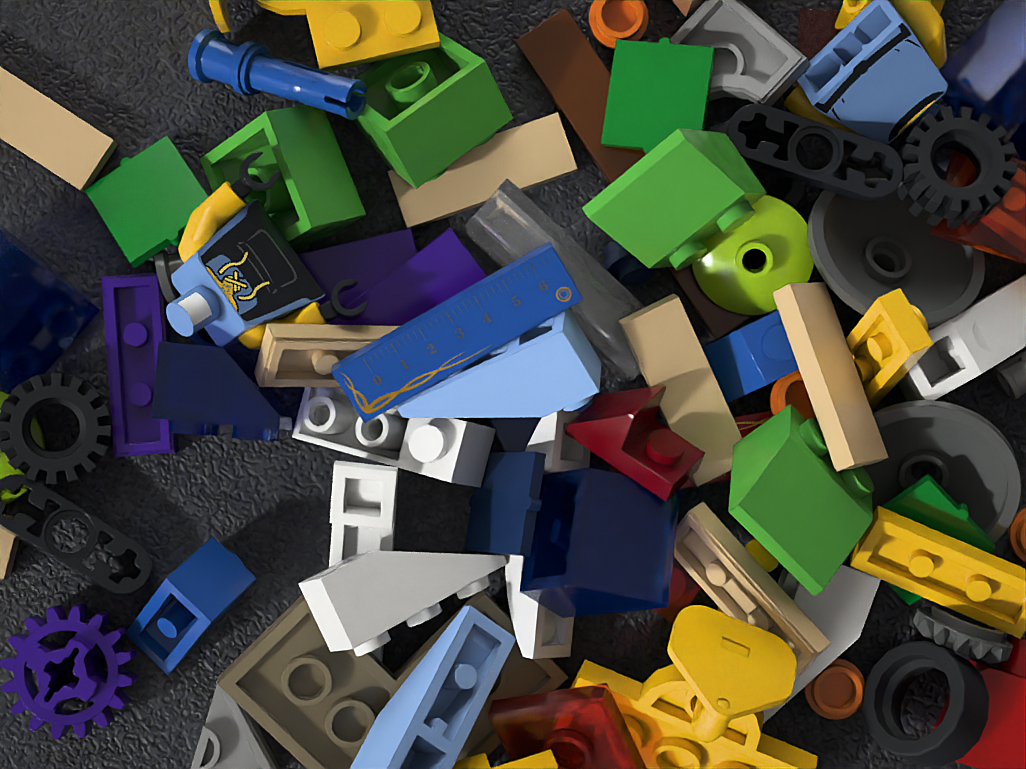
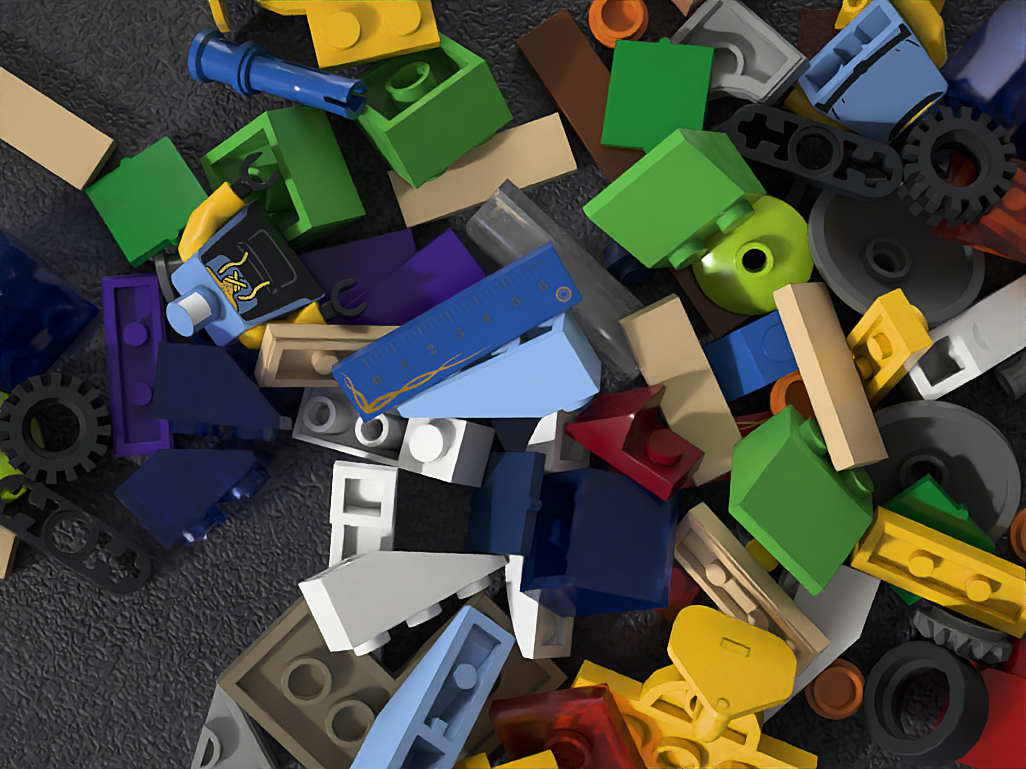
(92, 682): dark purple gear -> none
(185, 490): none -> clear blue slope
(190, 604): blue slope -> none

